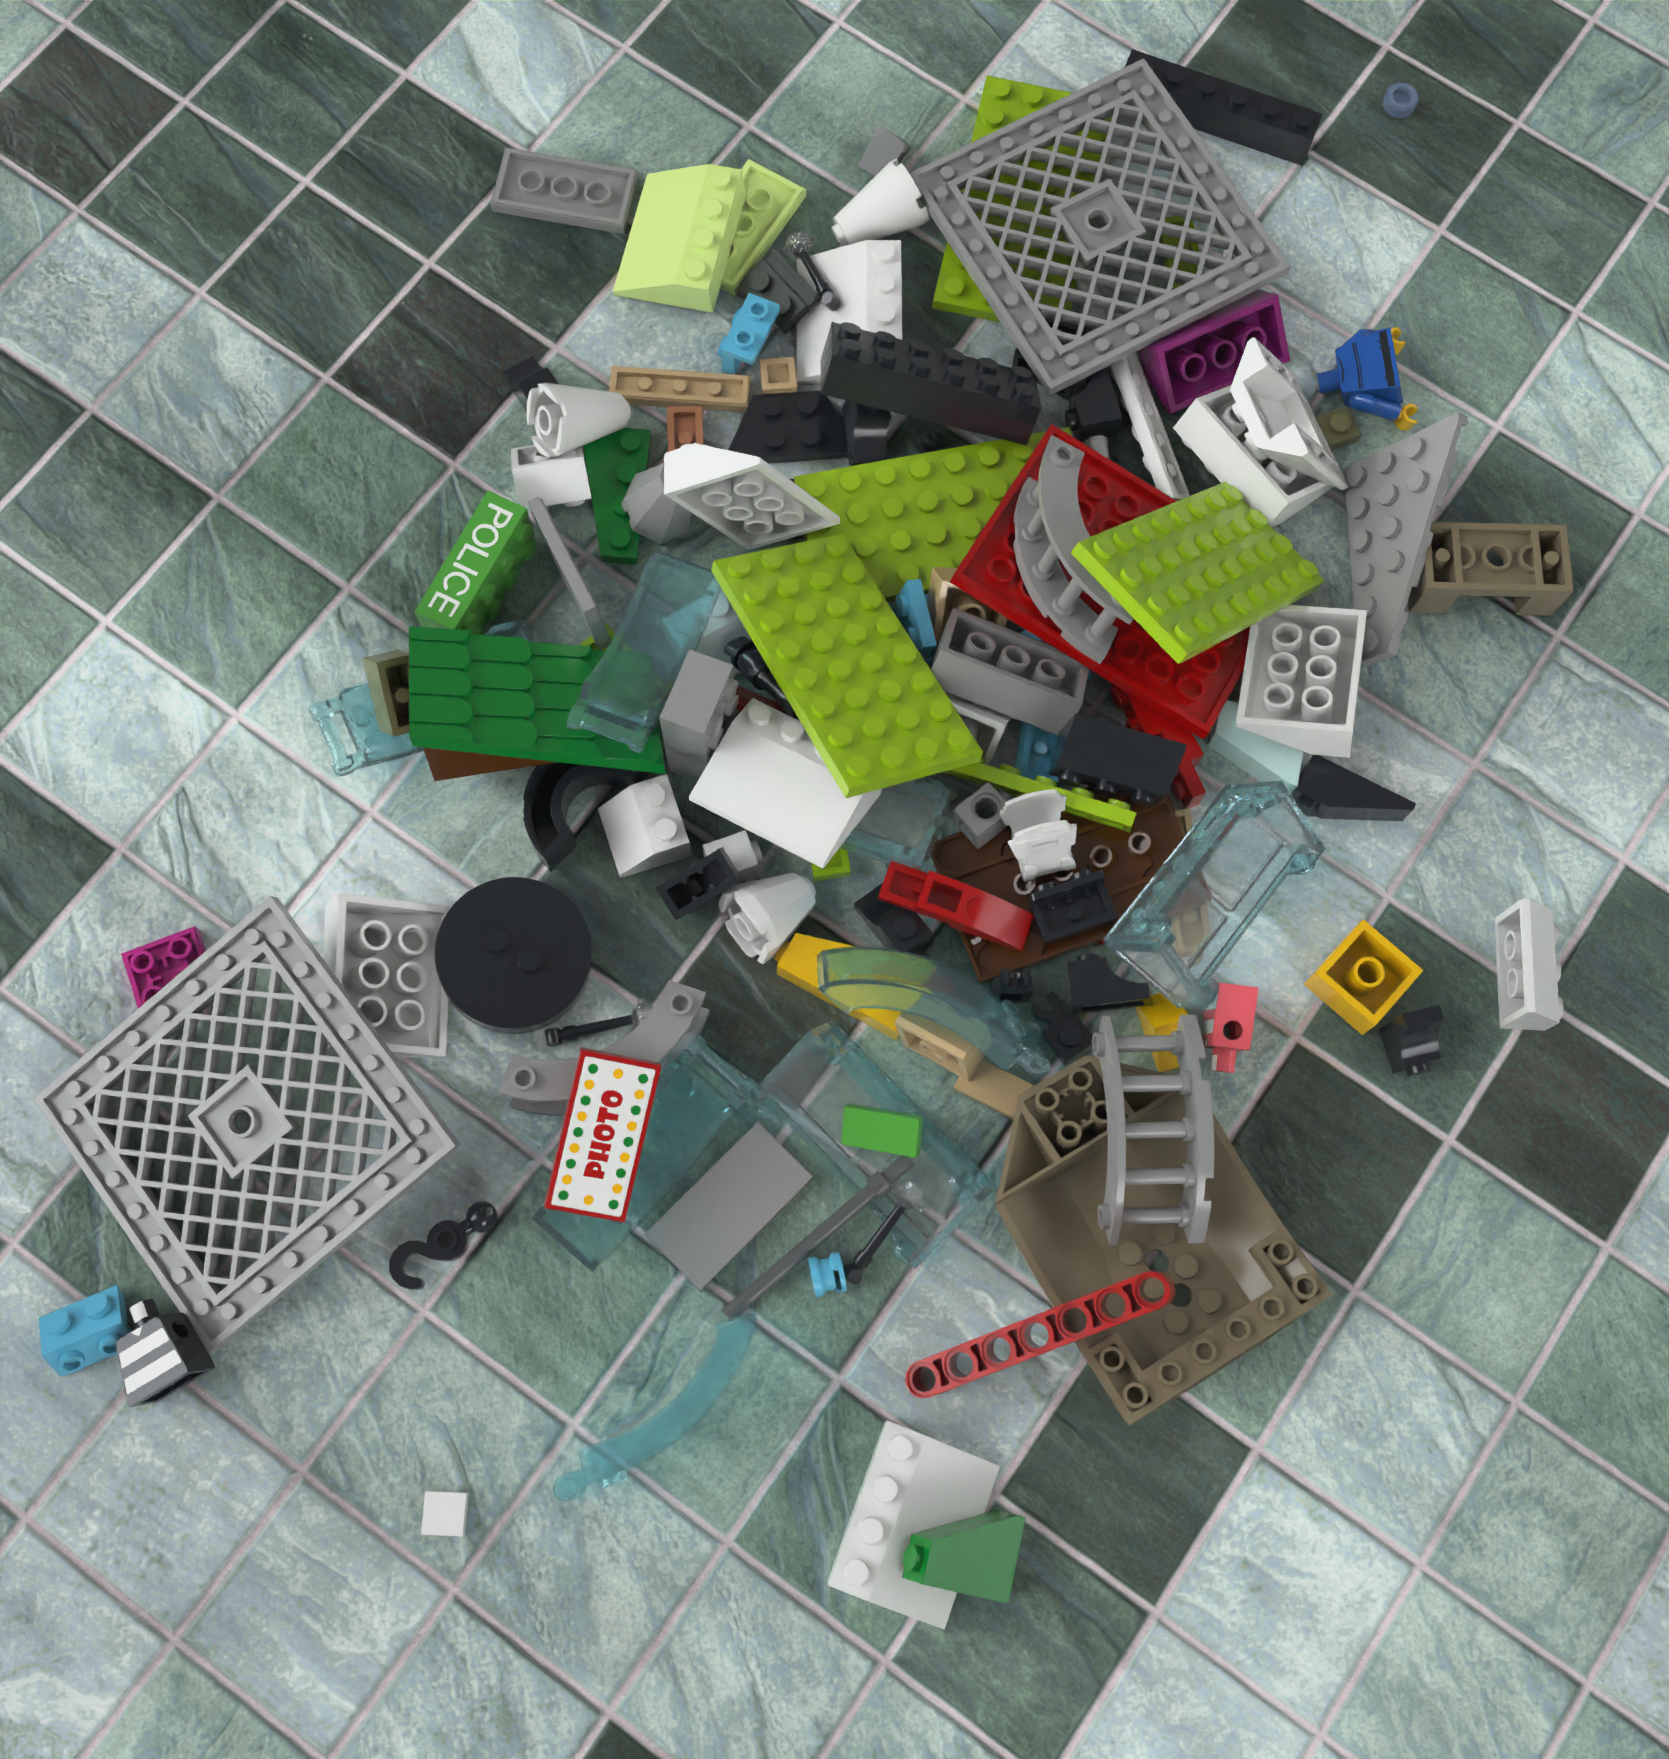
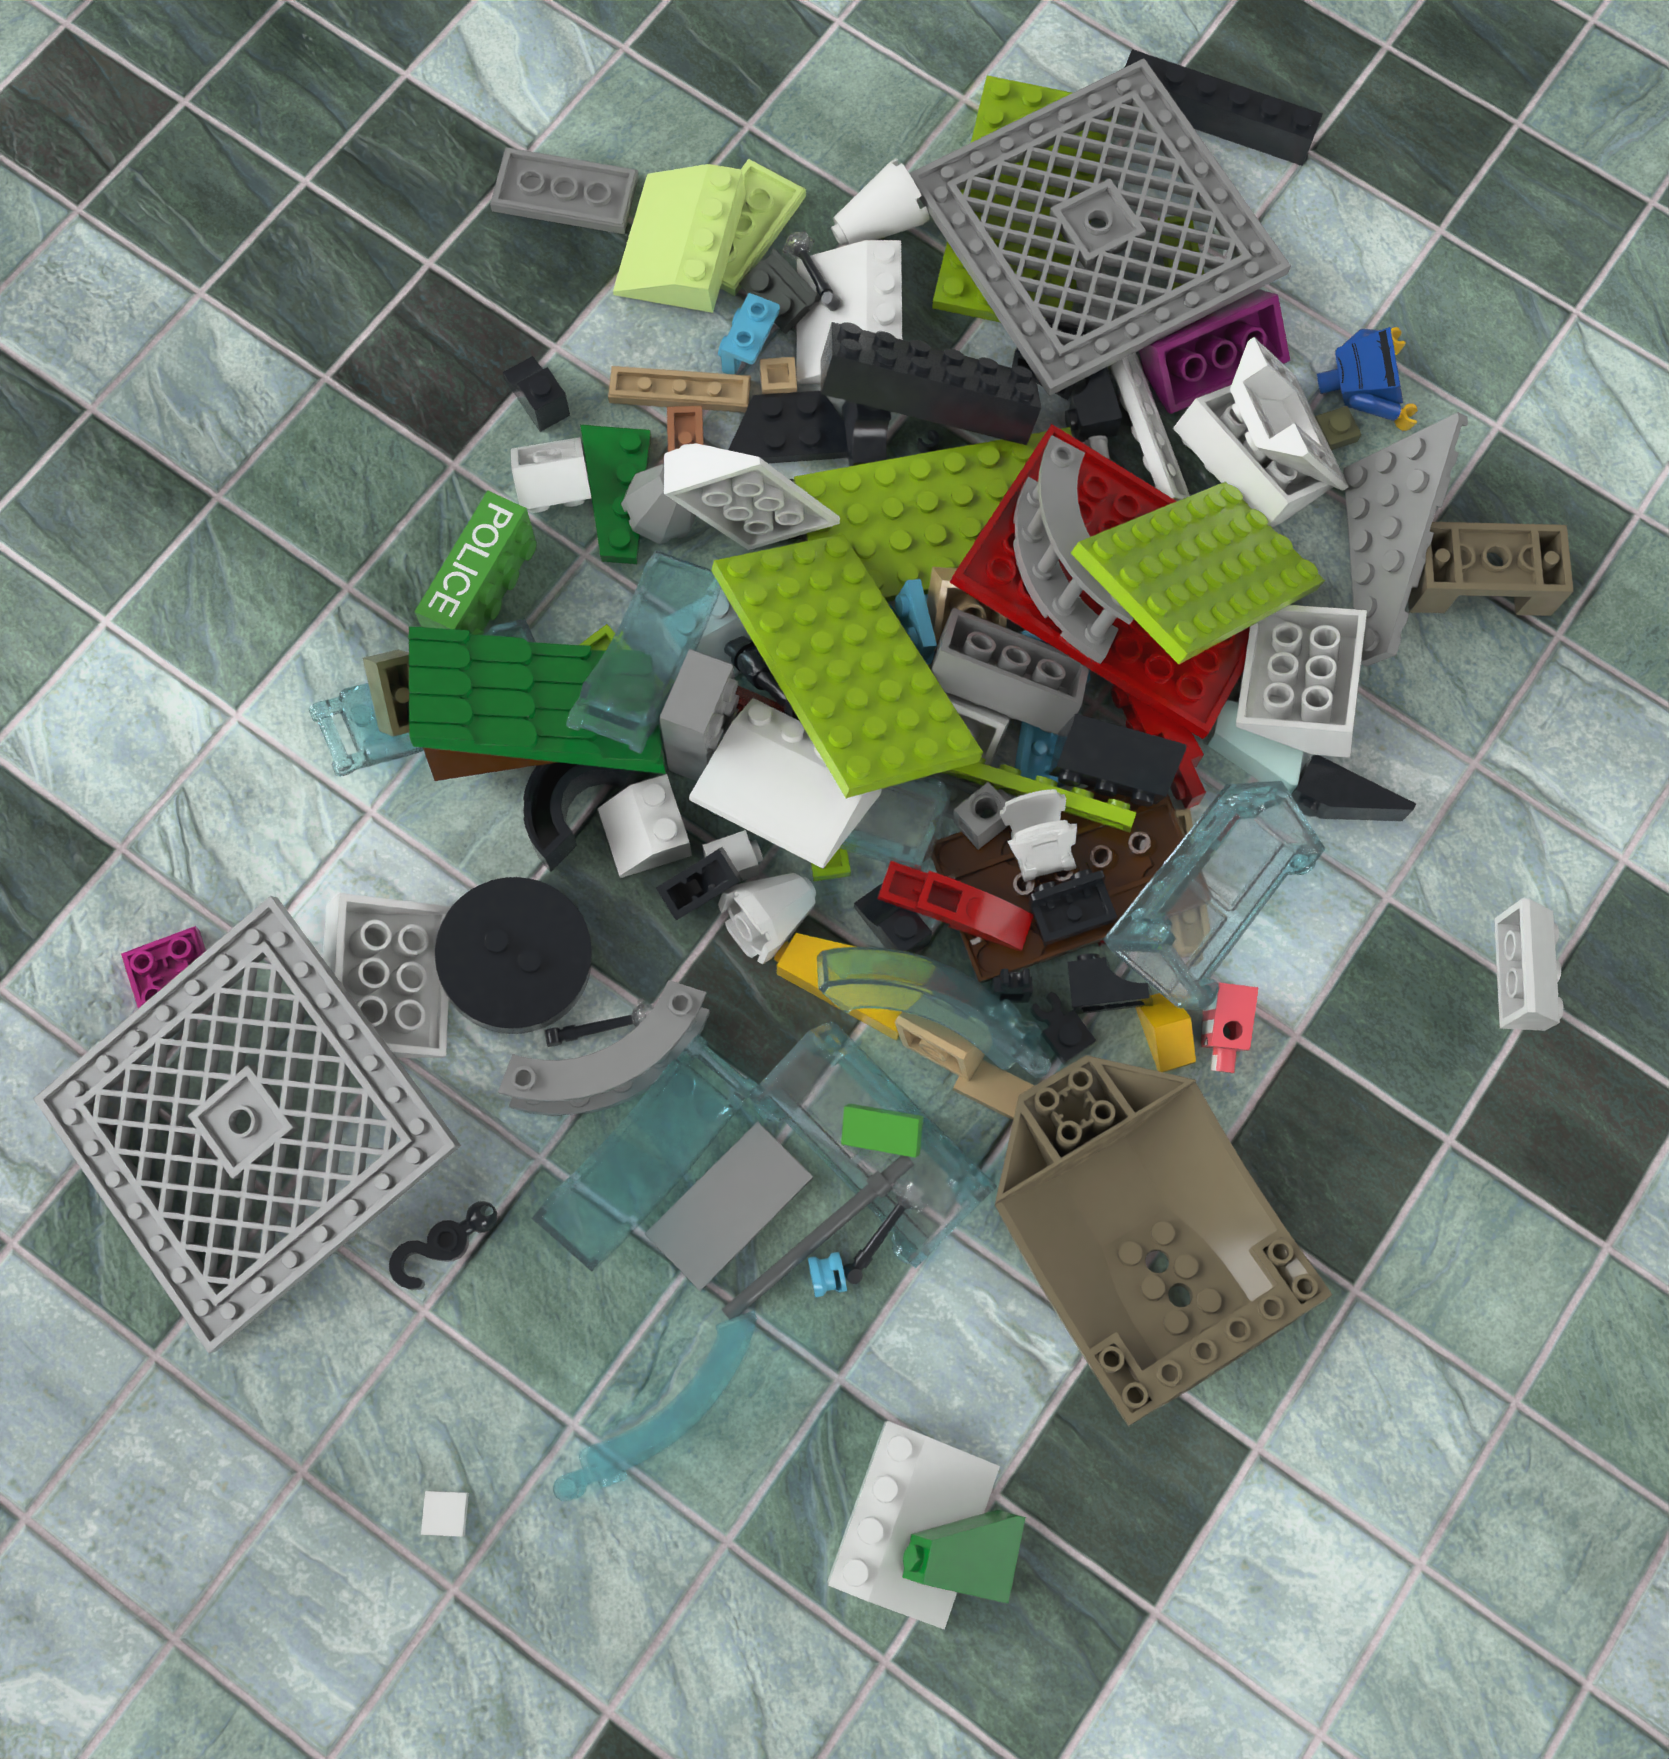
(84, 1331): medium azure bracket -> none
(159, 1355): black torso -> none
(569, 573): light grey tile -> none
(573, 416): white cone -> none
(602, 1135): tile -> none
(882, 150): tile -> none
(1019, 1337): red beam -> none
(1195, 1129): light grey fence -> none
(1363, 977): yellow brick -> none
(1400, 100): sand blue tile -> none
(1413, 1040): black arch -> none

